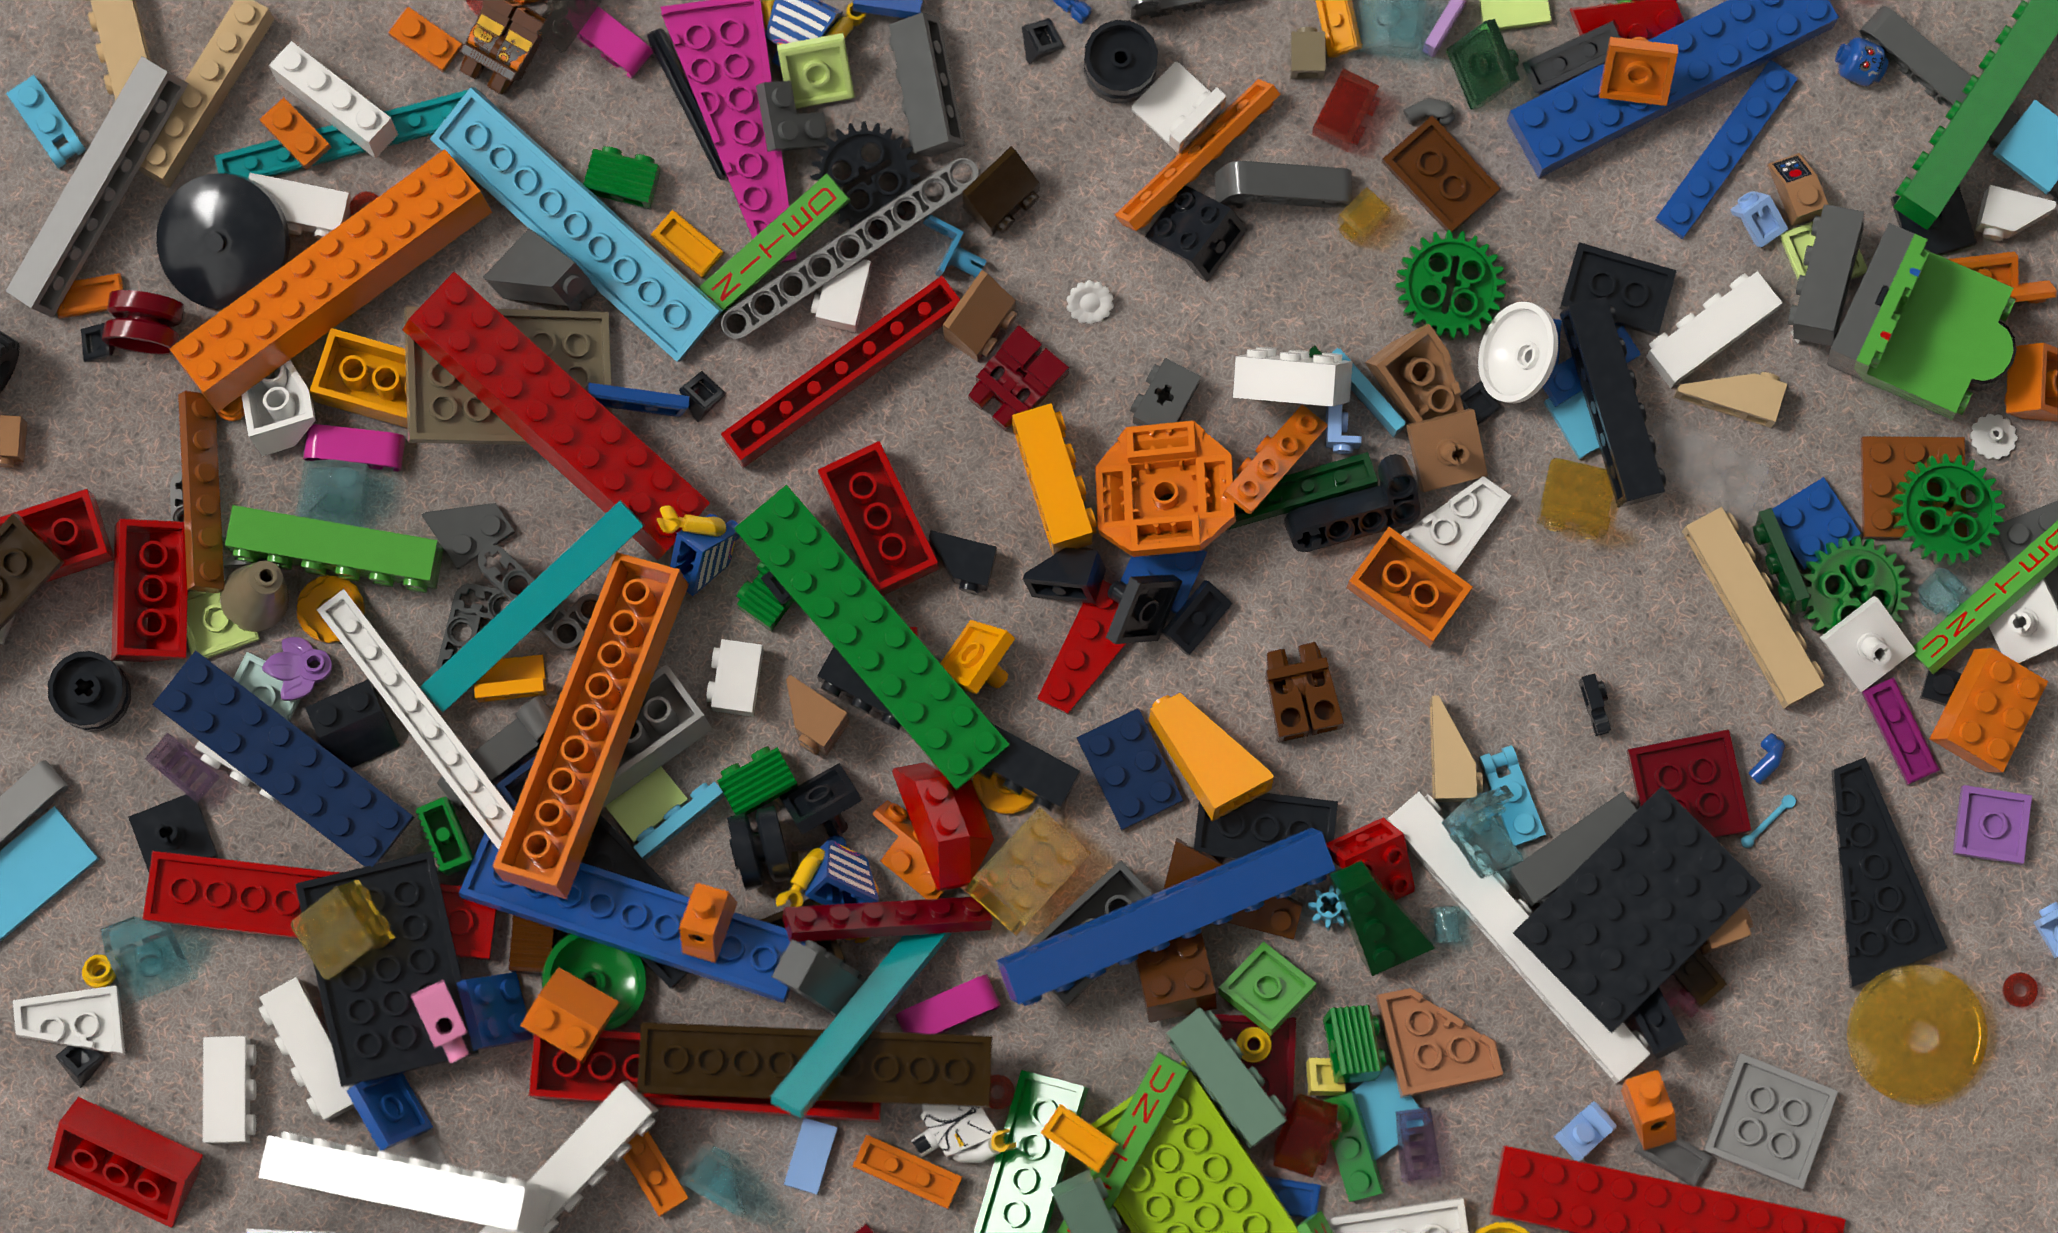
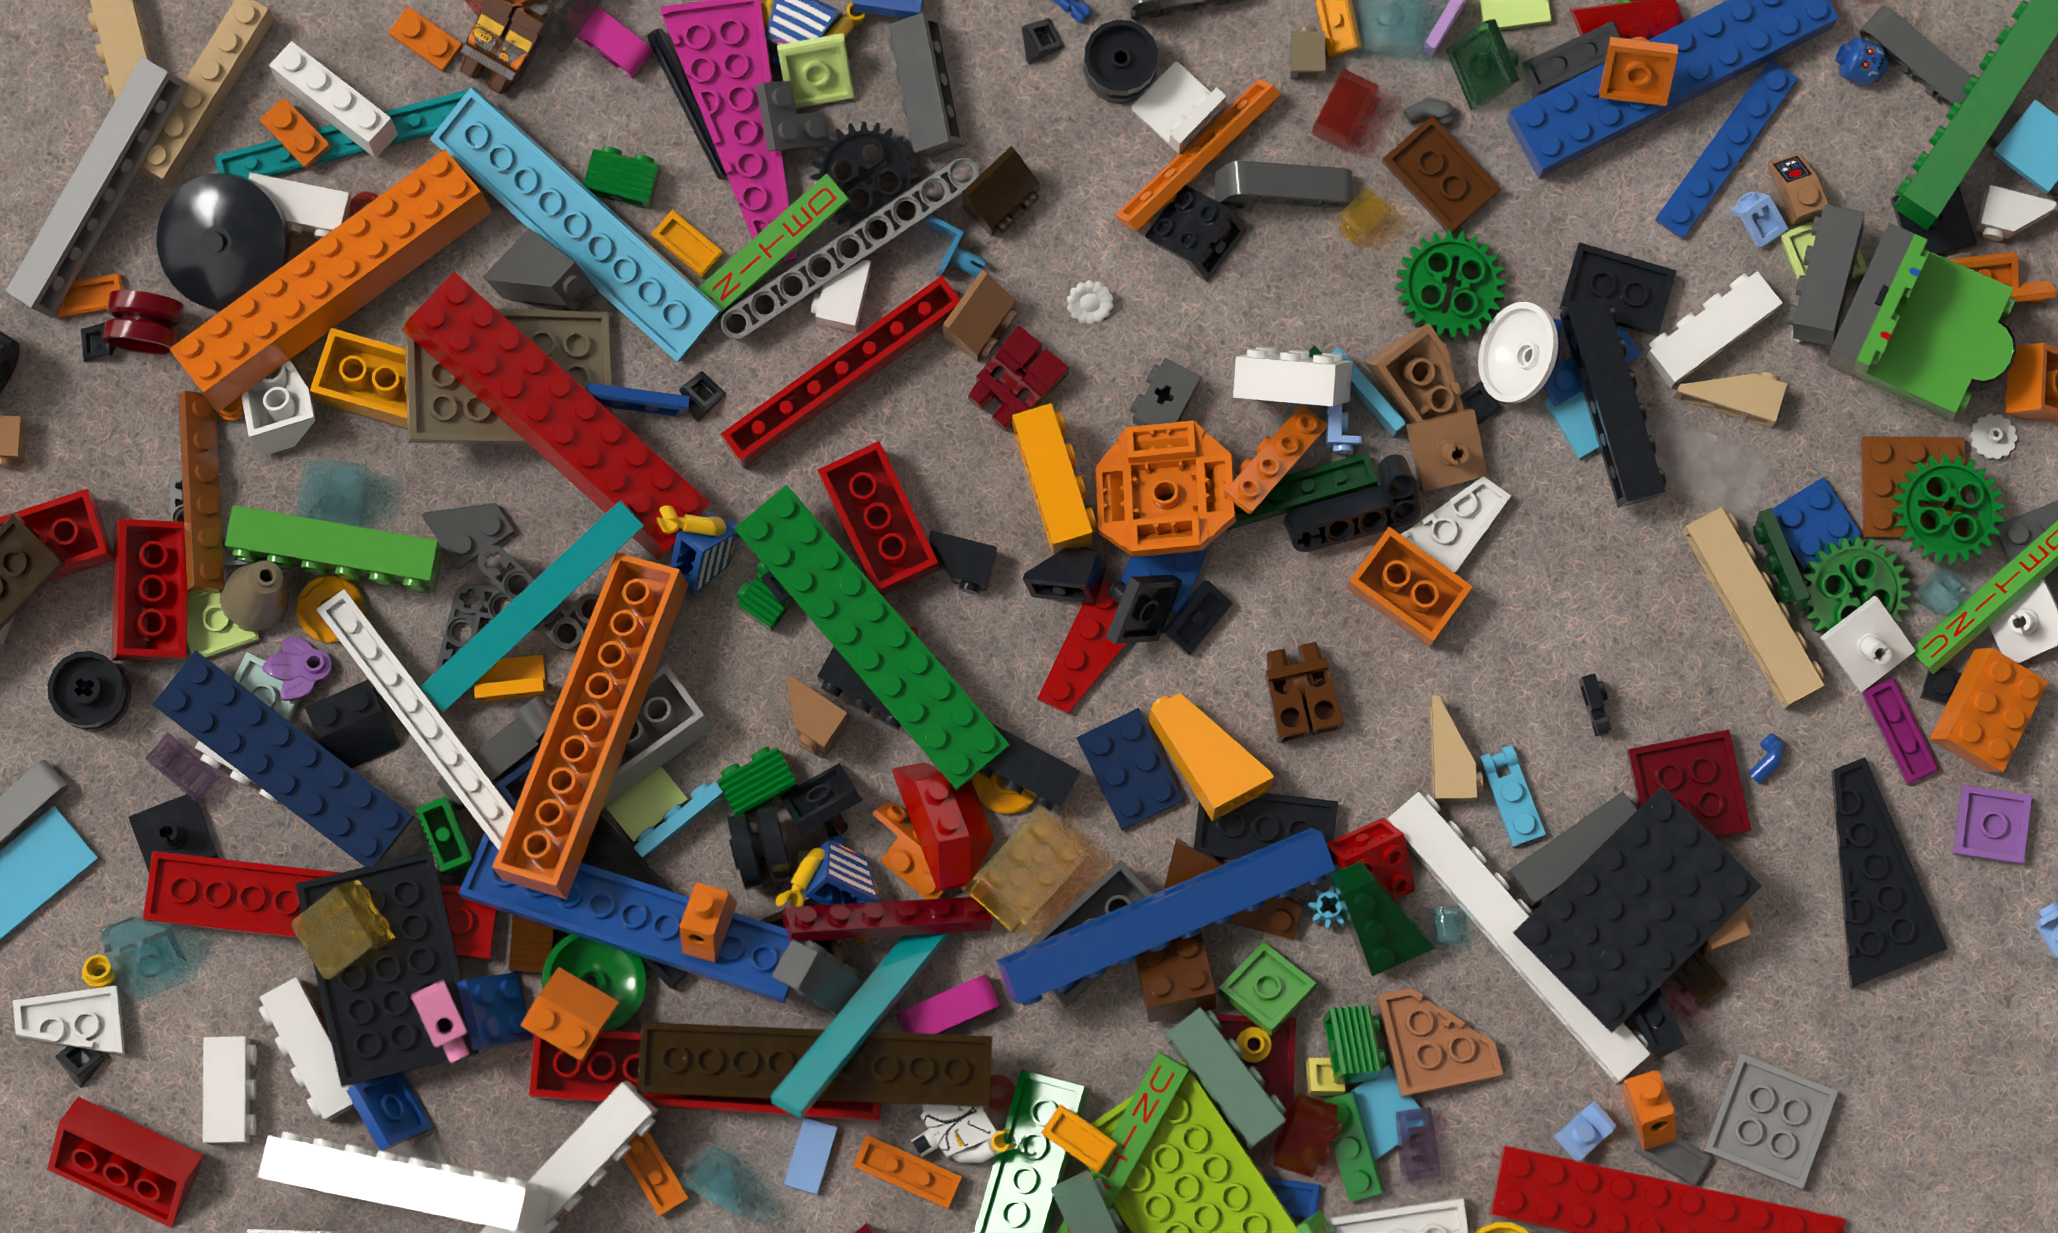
(45, 120): medium azure plate -> none
(355, 445): dark pink beam -> none
(736, 677): white brick -> none
(976, 656): light orange tile -> none
(1480, 835): clear light blue bracket -> none
(1576, 499): clear yellow bracket -> none
(1787, 802): medium azure hinge -> none
(1917, 1034): clear yellow dish -> none
(2029, 984): clear red plate -> none

